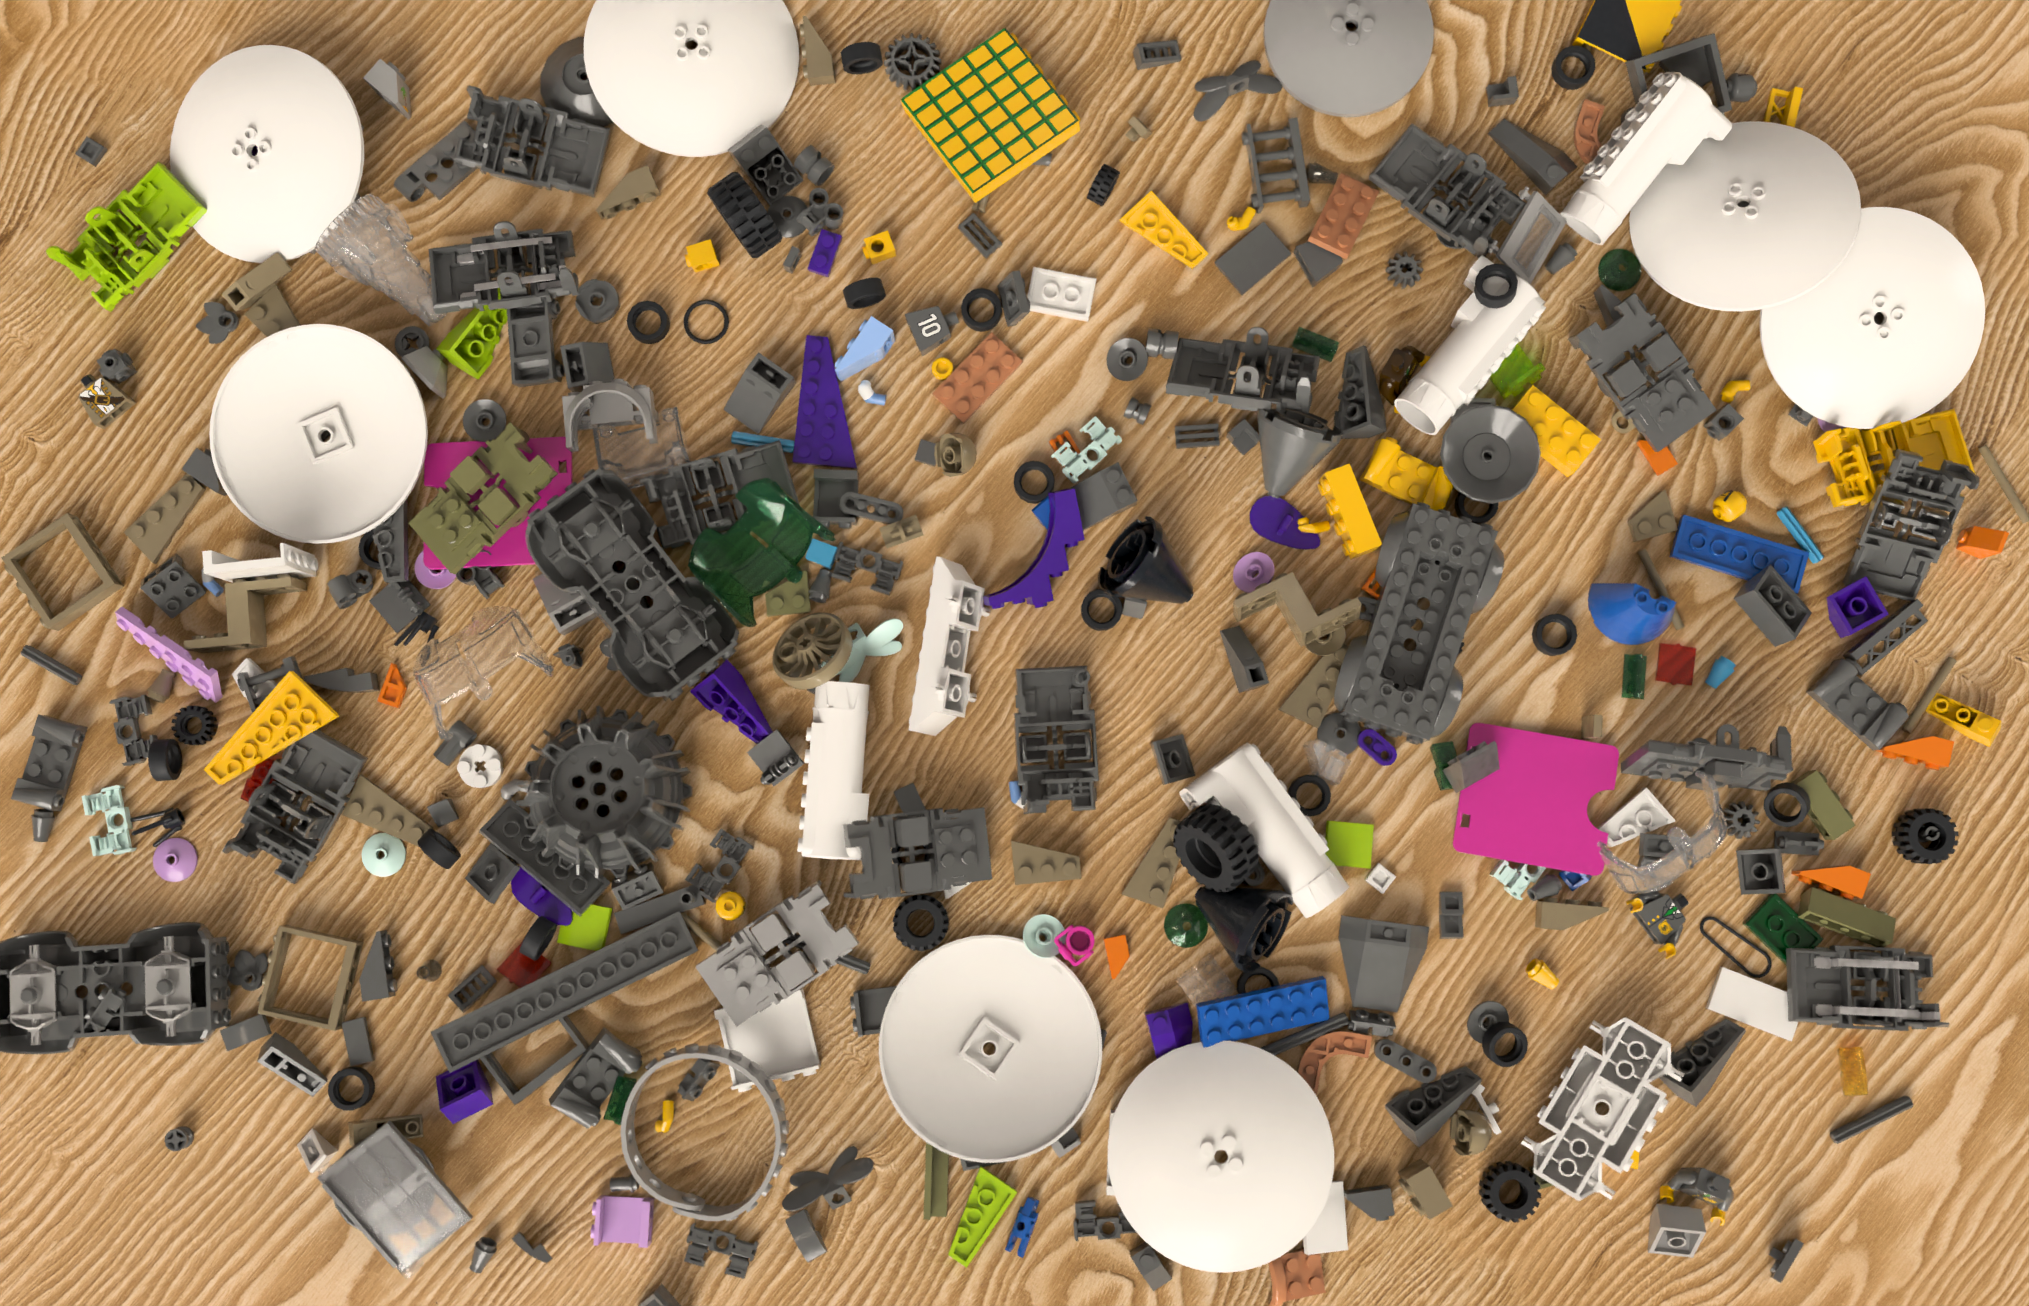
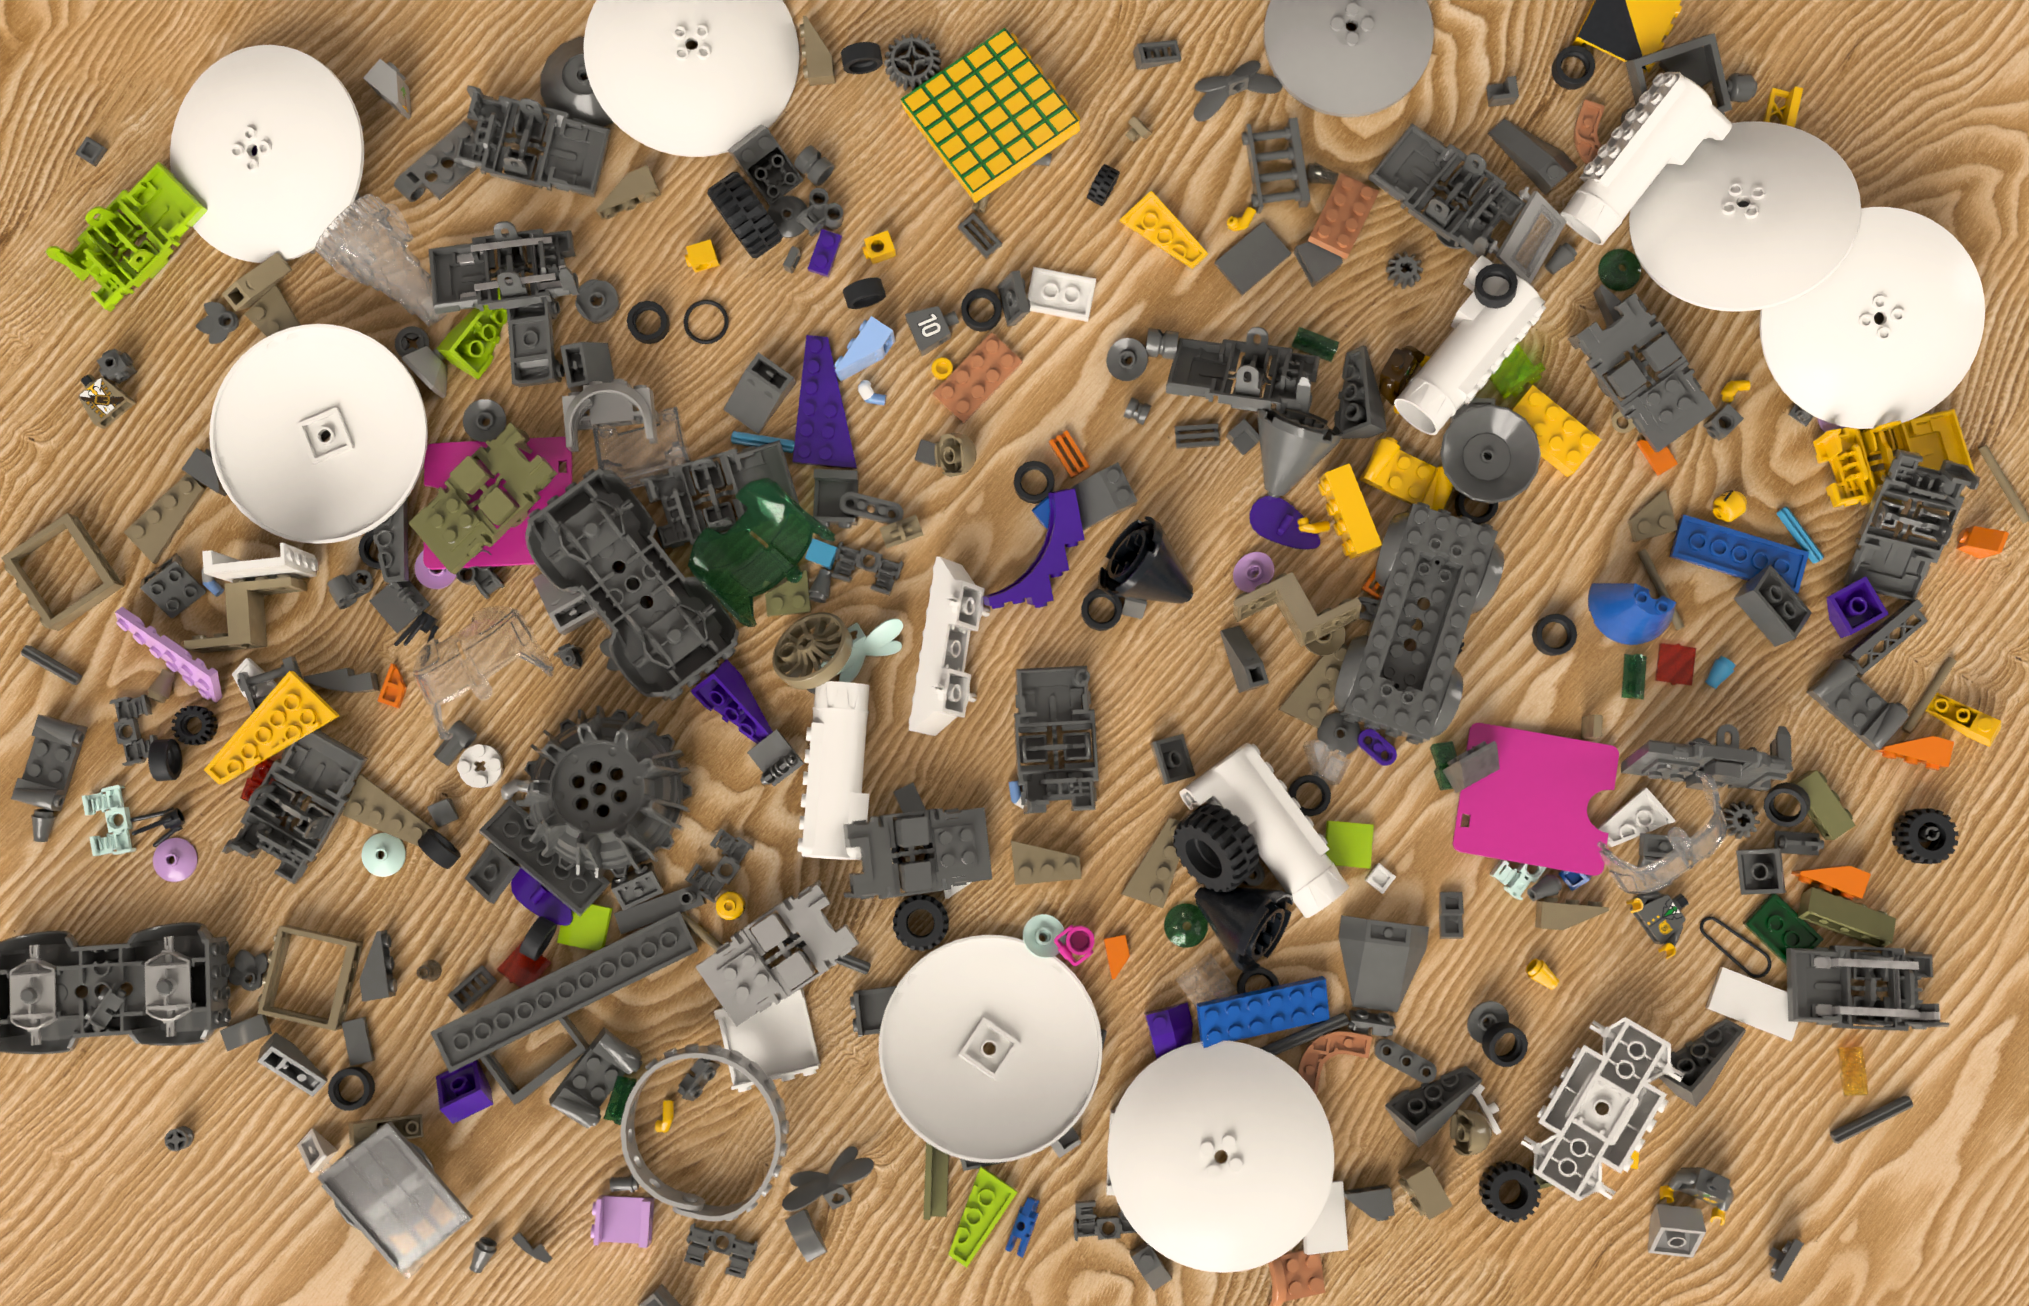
(1079, 463): light aqua piece -> none

